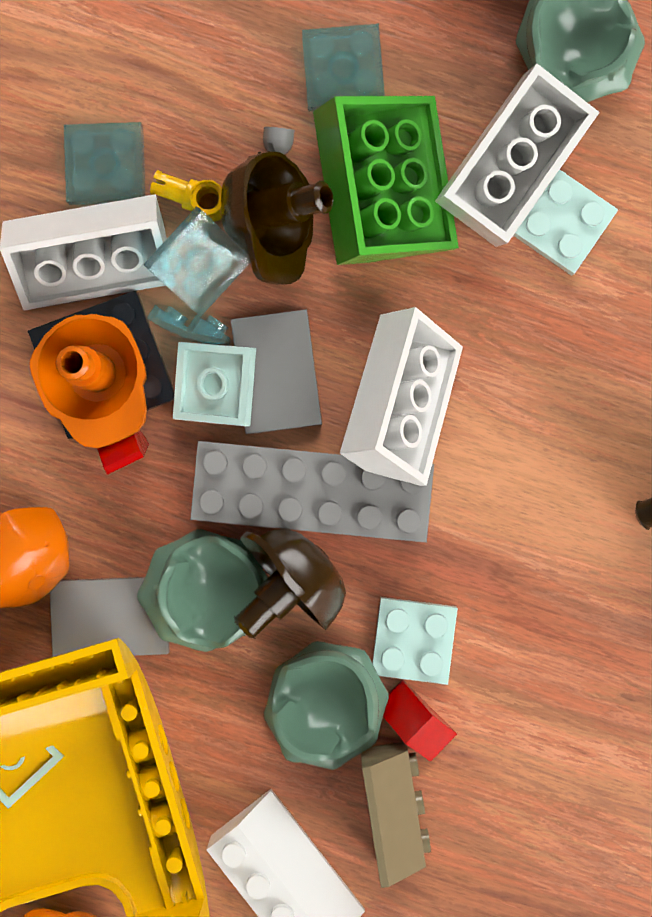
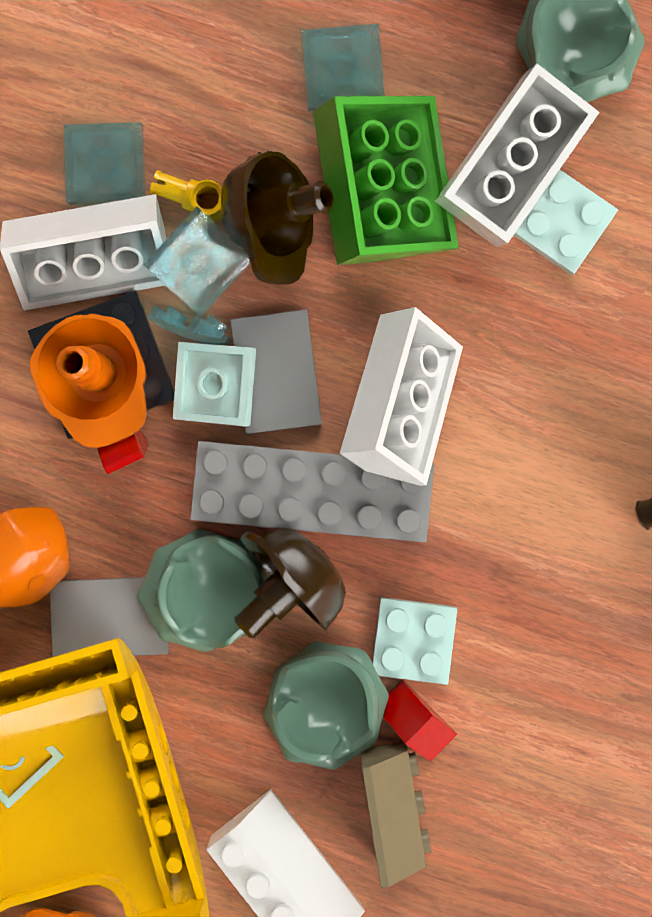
(278, 139): light grey hinge -> none

